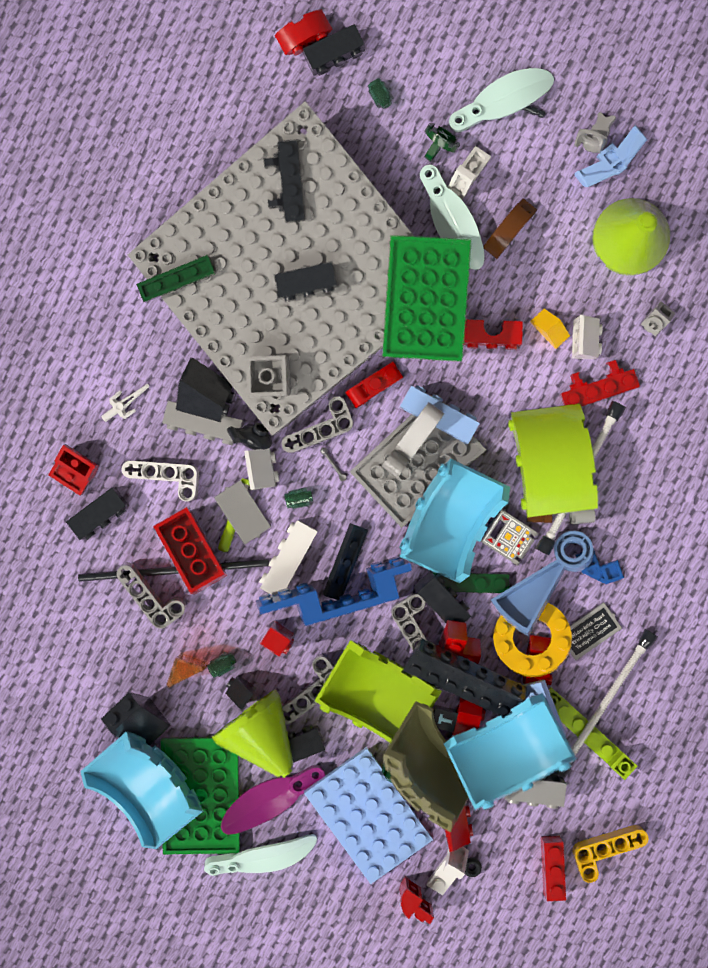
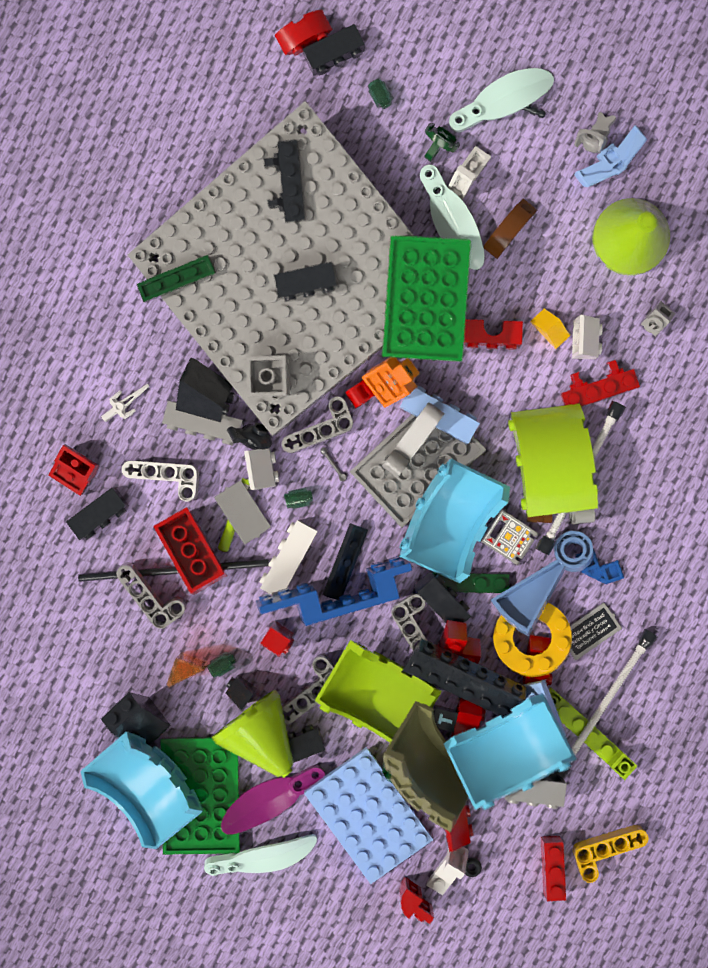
(391, 380): none -> orange piece

